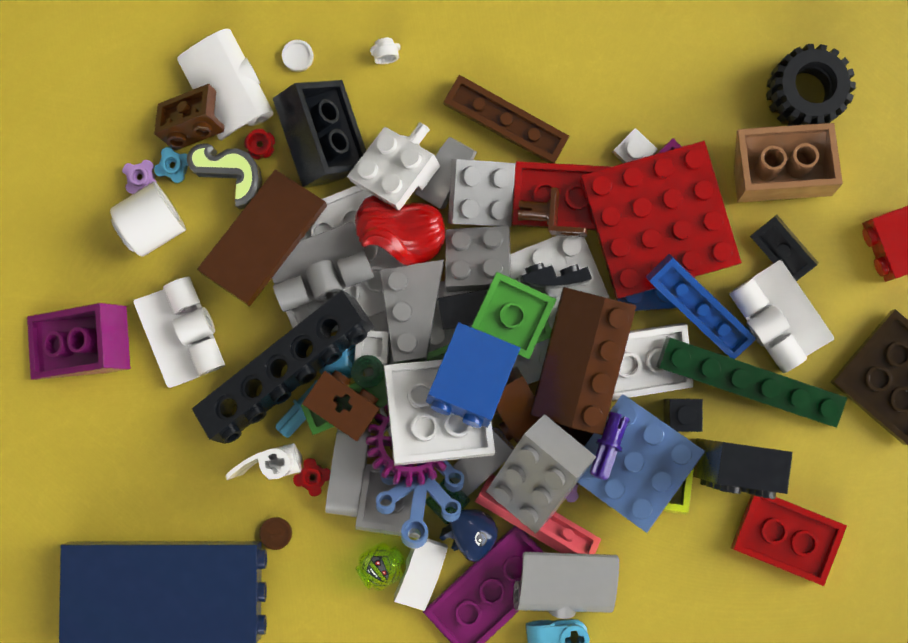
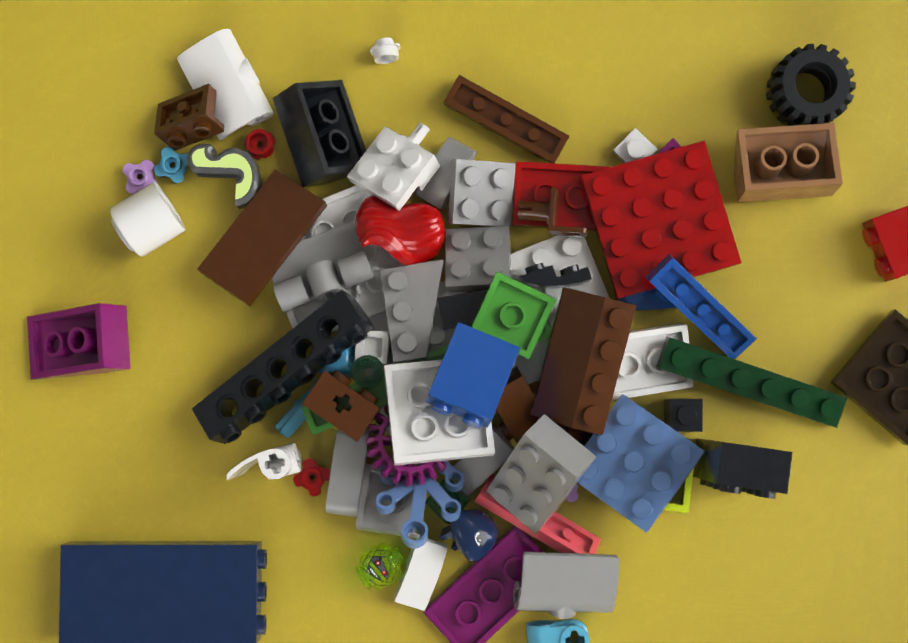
(179, 332): white panel -> none
(275, 533): reddish brown piece -> none
(297, 55): white piece -> none
(609, 446): dark purple axle -> none
(781, 244): black plate -> none
(781, 316): white panel -> none
(789, 537): red plate -> none

